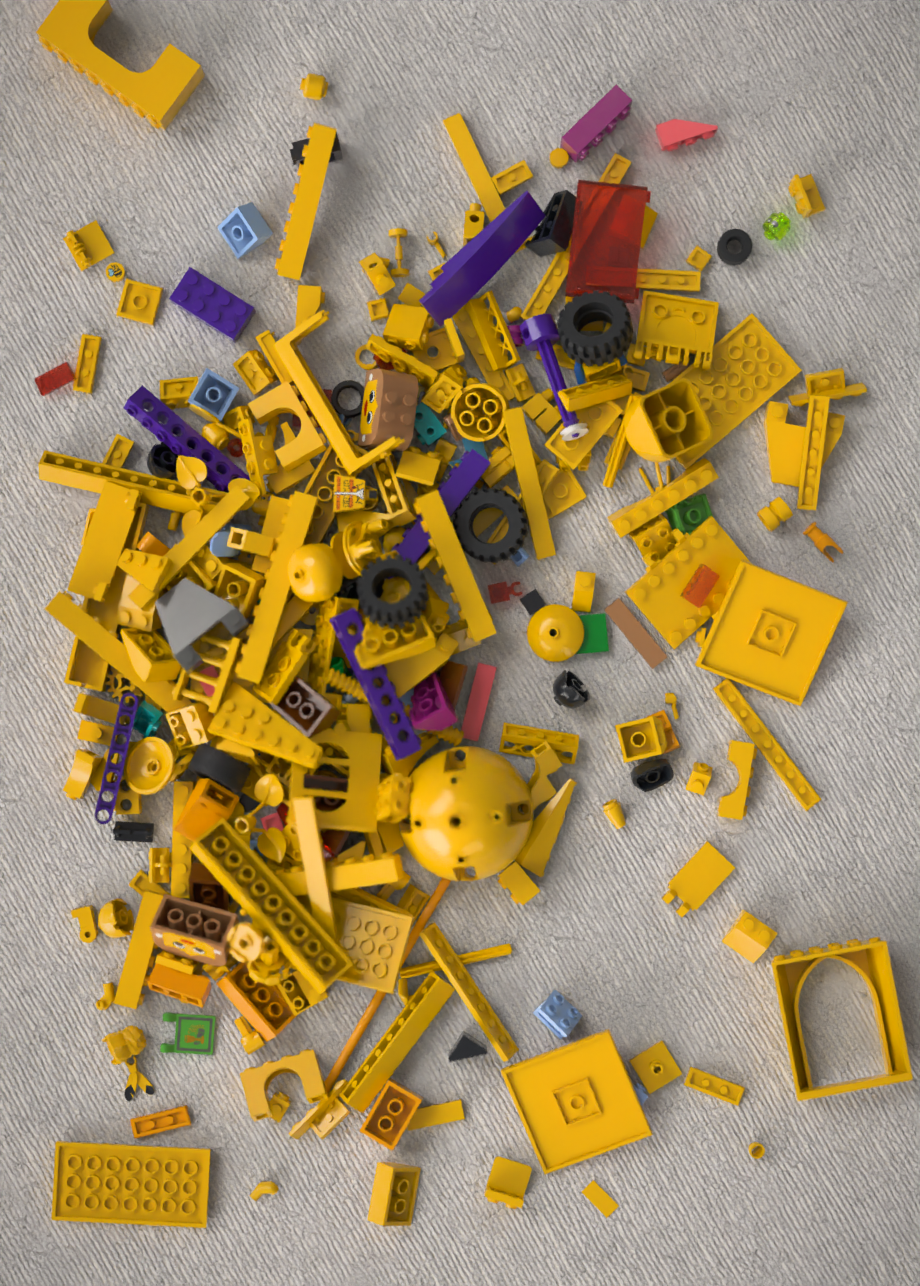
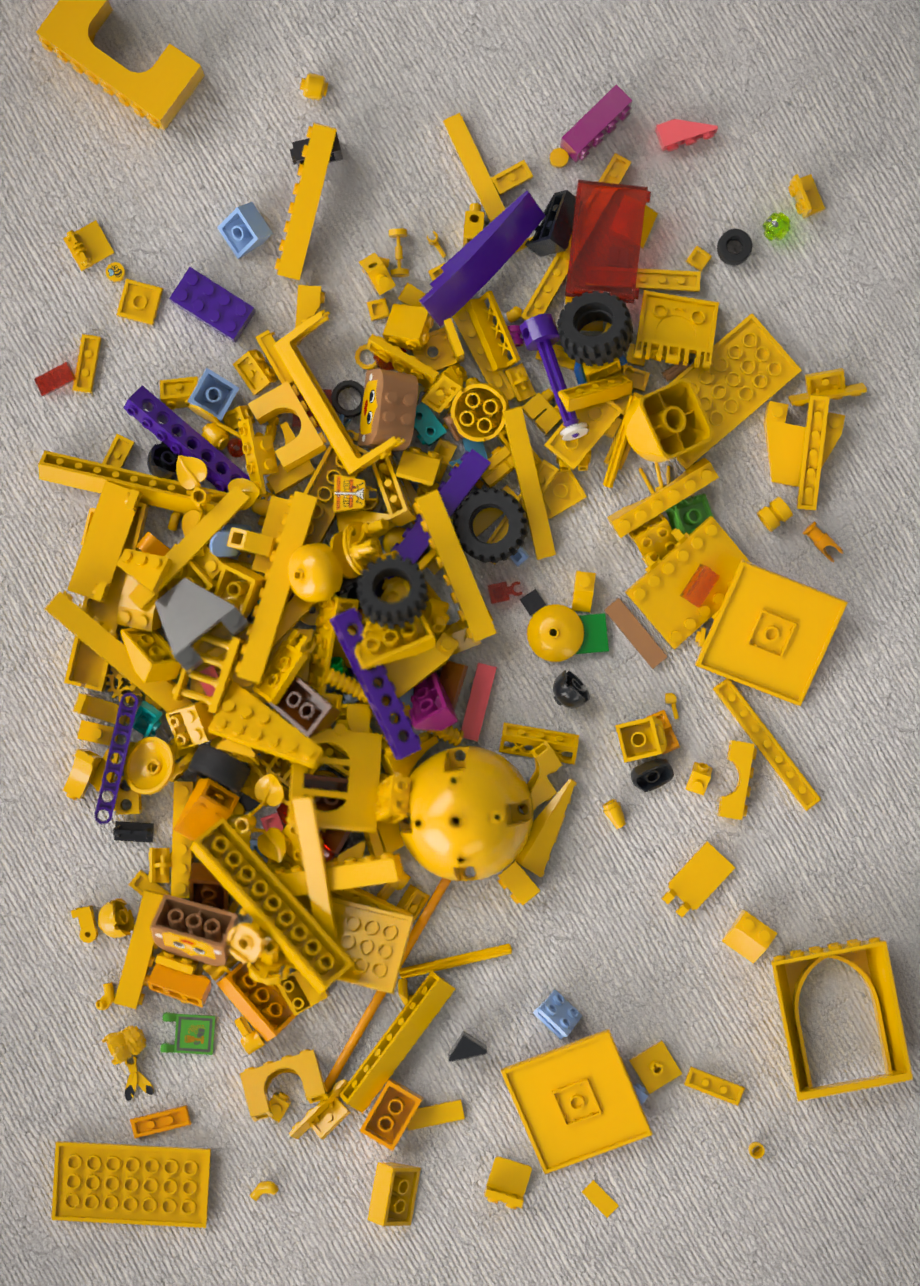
(469, 991): yellow plate -> none

